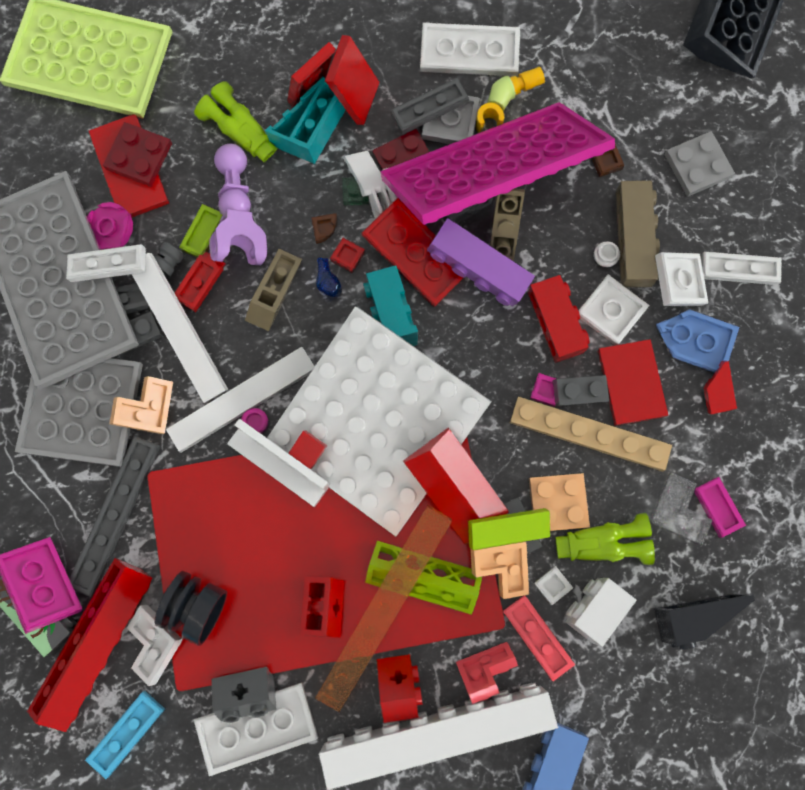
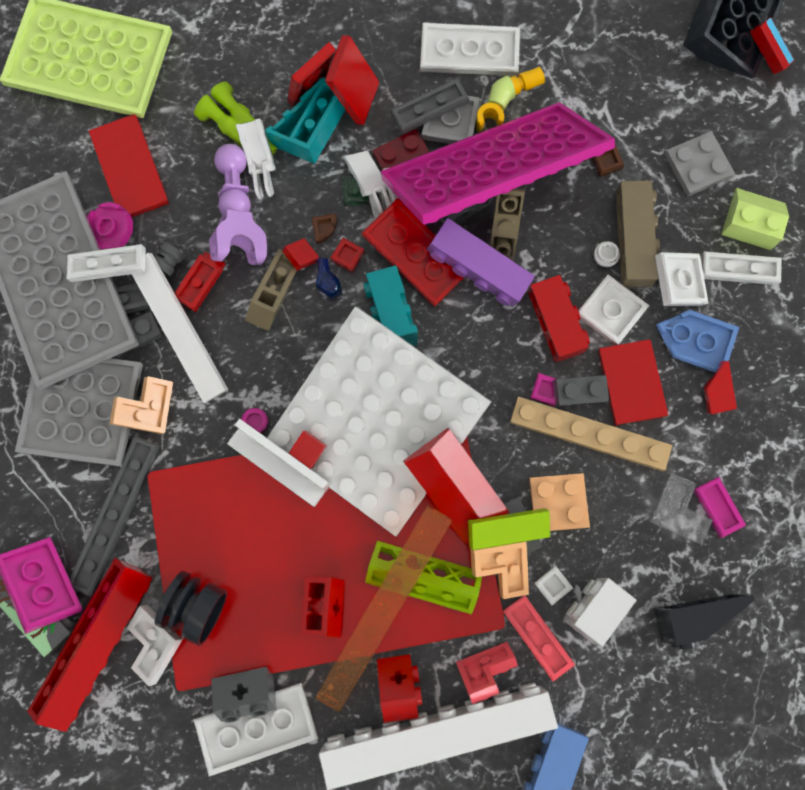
(125, 734): medium azure tile -> none
(137, 154): dark red plate -> none
(203, 226): lime tile -> none
(240, 399): white tile -> none
(258, 155): none -> white arm
(300, 254): none -> red tile
(602, 543): lime piece -> none
(756, 219): none -> yellowish green slope
(772, 46): none -> red slope

